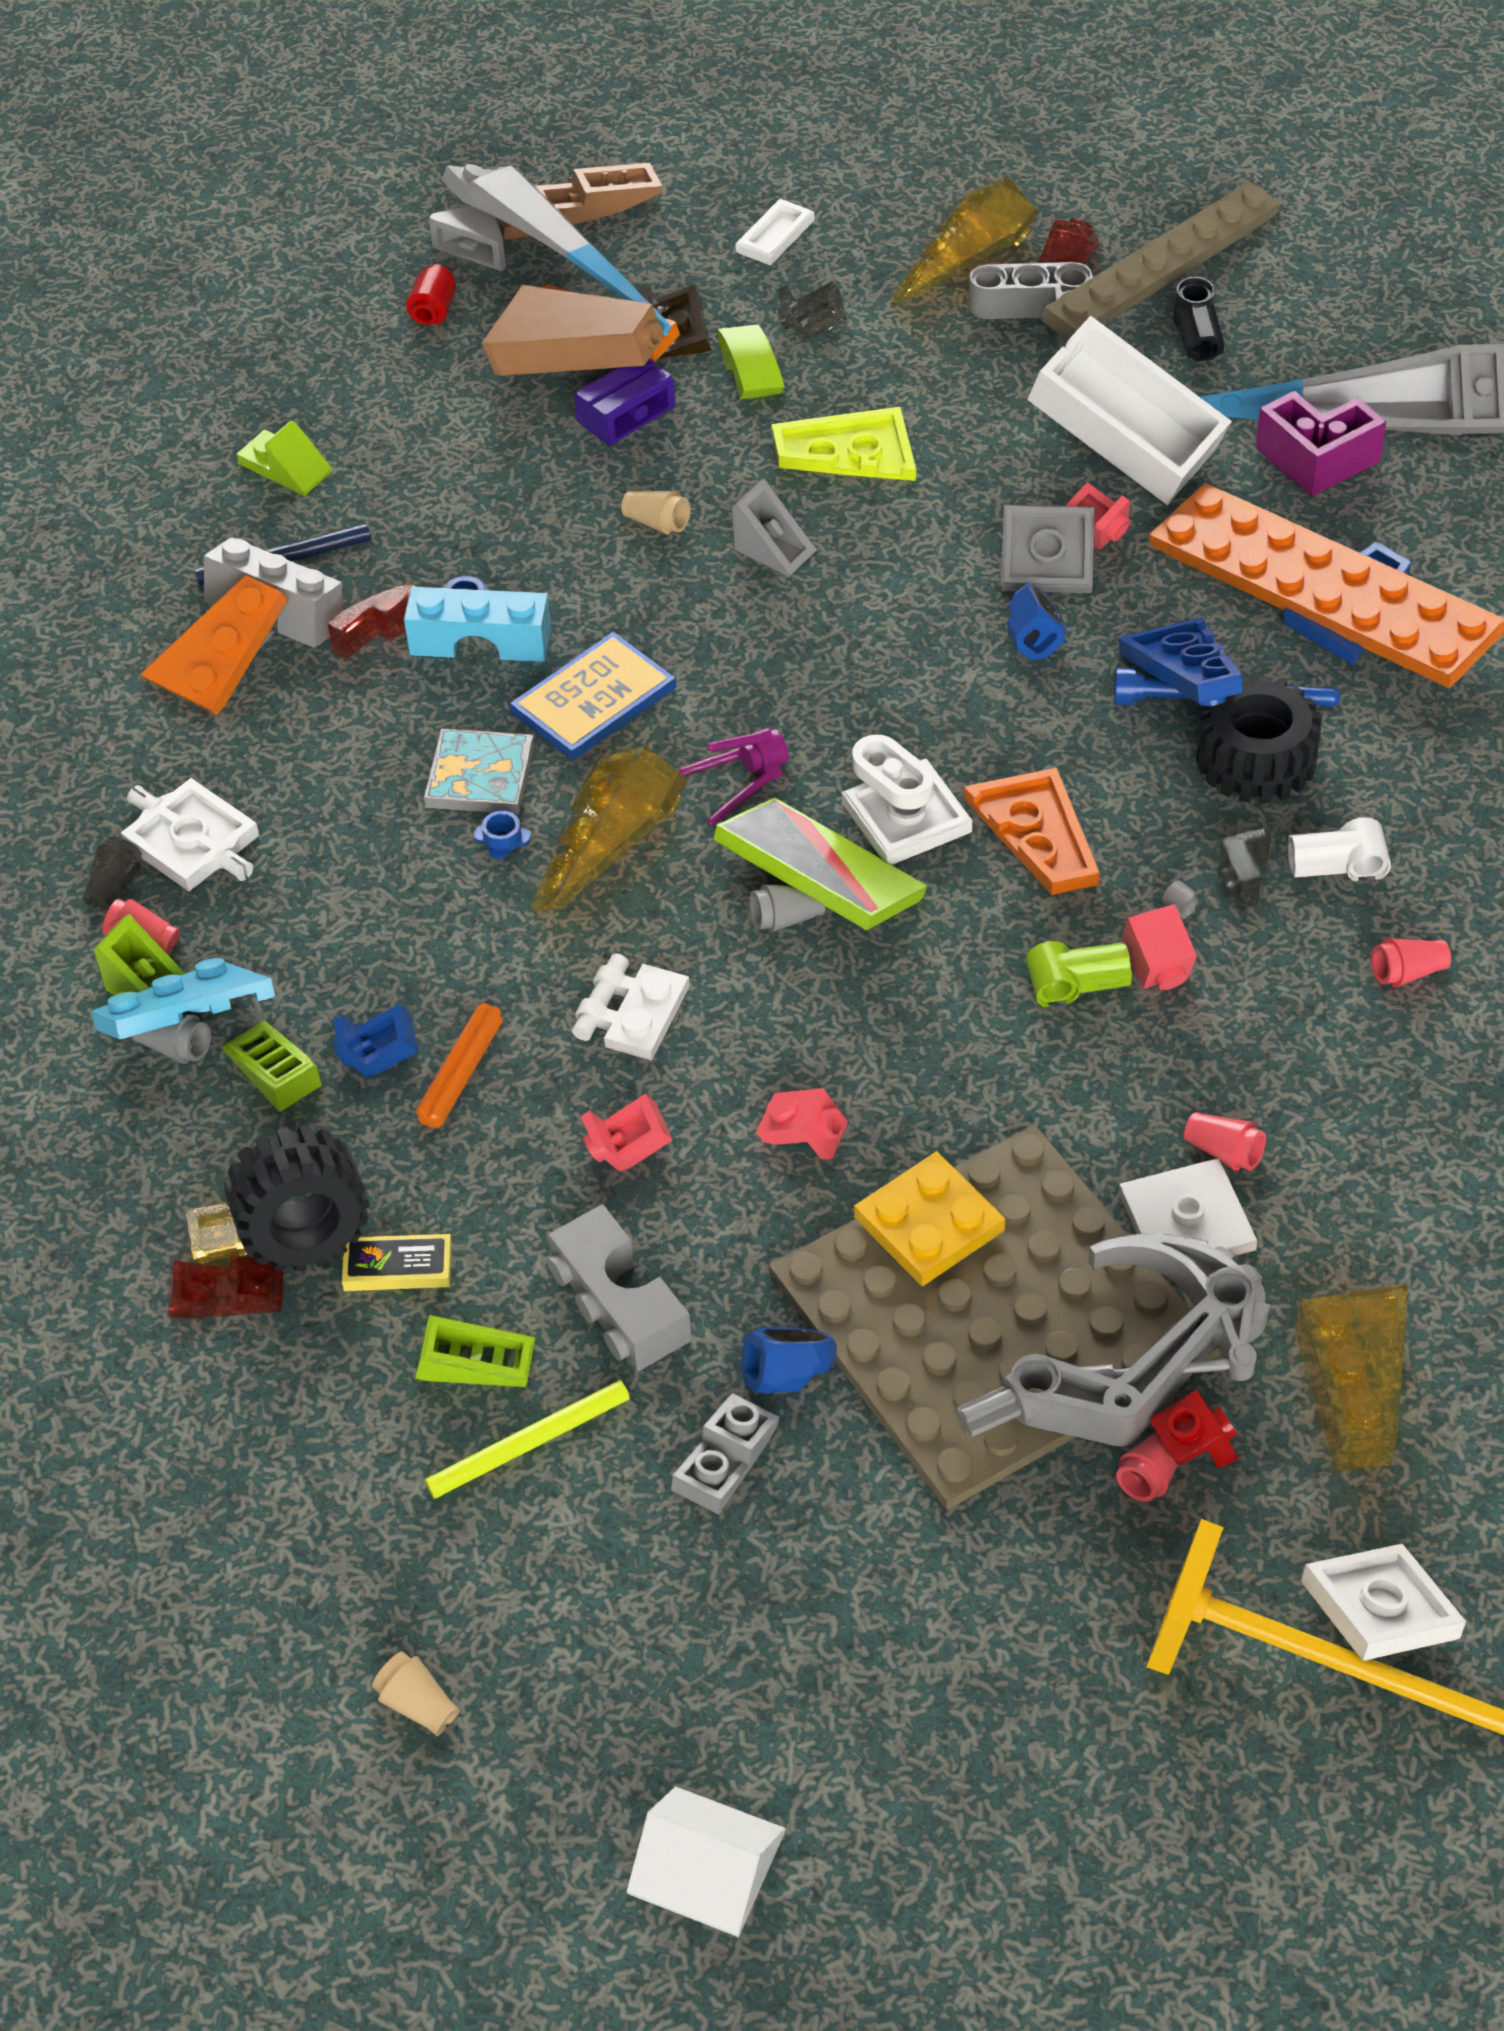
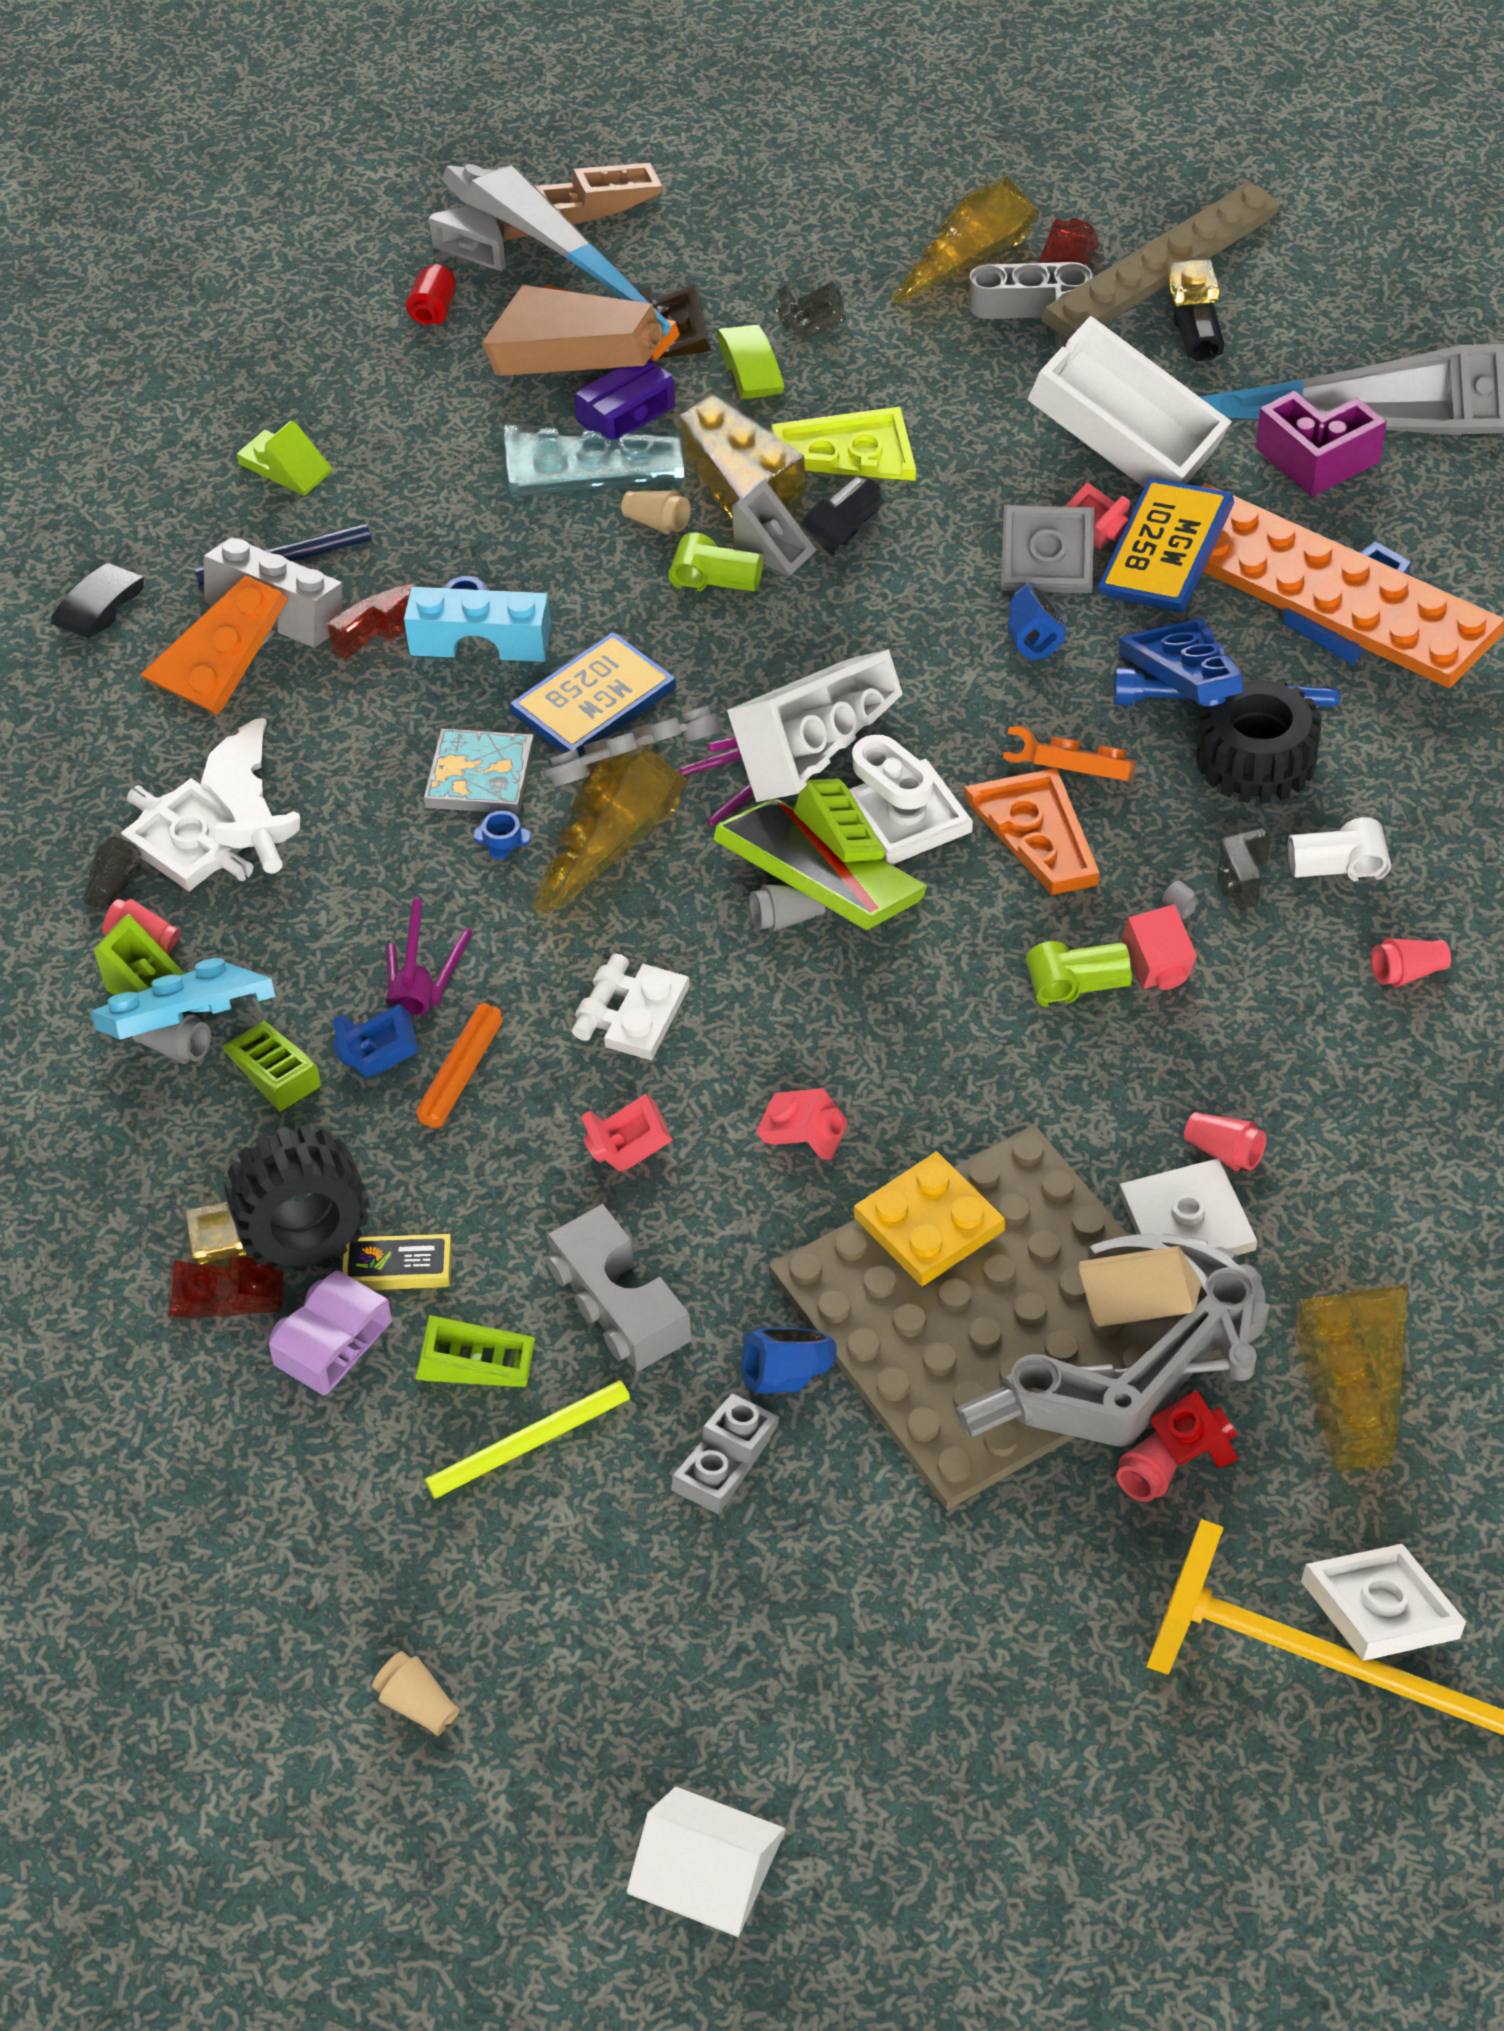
(94, 600): none -> slope
(240, 793): none -> white sword
(329, 1331): none -> lavender brick
(413, 984): none -> magenta plant
(569, 463): none -> clear light blue wing
(570, 767): none -> light grey plant
(702, 563): none -> lime piece
(737, 453): none -> clear yellow wedge
(775, 231): white tile -> none
(804, 723): none -> white wedge
(834, 817): none -> lime slope
(838, 519): none -> black piece
(1064, 754): none -> orange plate
(1140, 1286): none -> tan slope
(1166, 544): none -> tile
(1193, 282): none -> clear yellow plate

